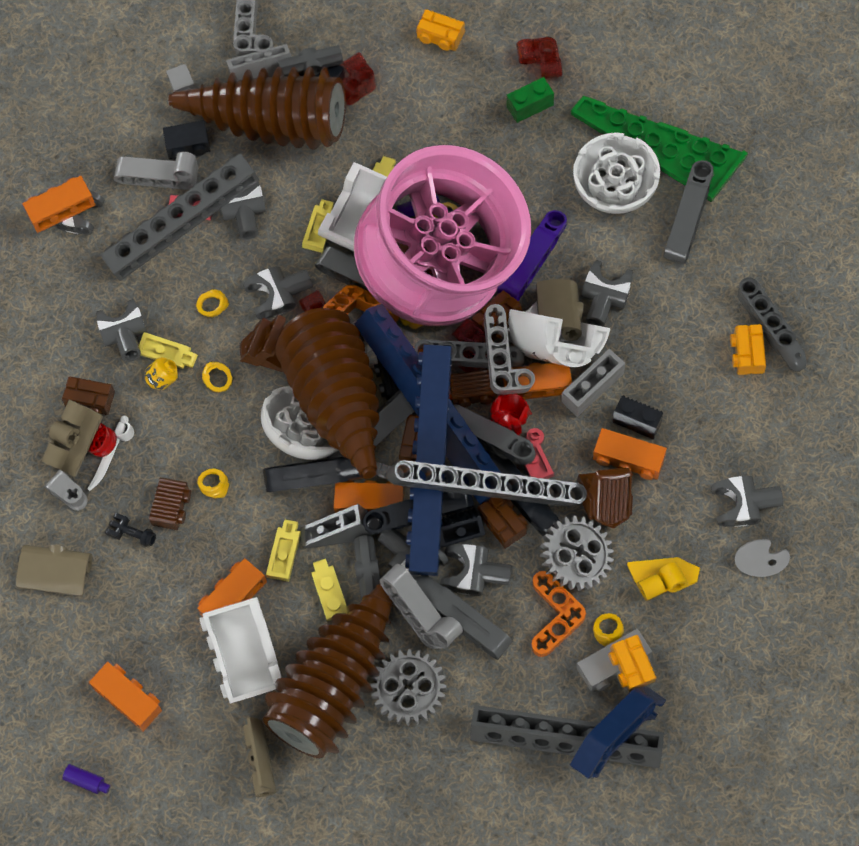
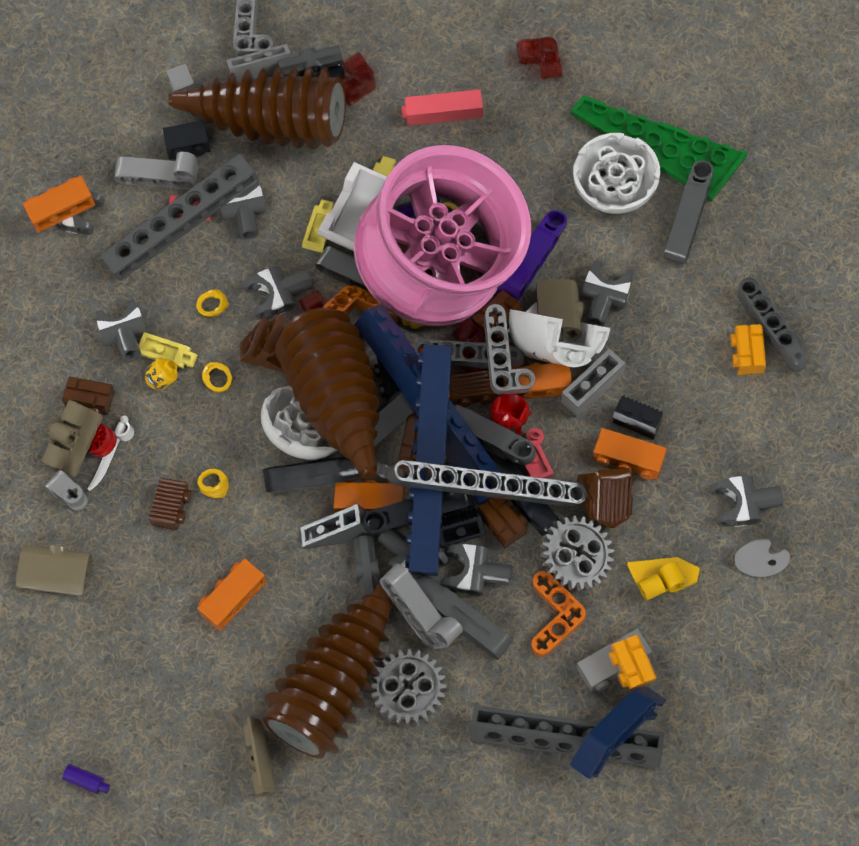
(126, 695): orange brick -> none
(146, 537): black hinge -> none
(242, 649): white cylinder -> none
(284, 551): light yellow hinge -> none
(328, 589): light yellow hinge -> none
(440, 30): light orange brick -> none
(443, 107): none -> coral brick
(530, 99): green brick -> none
(606, 639): yellow piece -> none

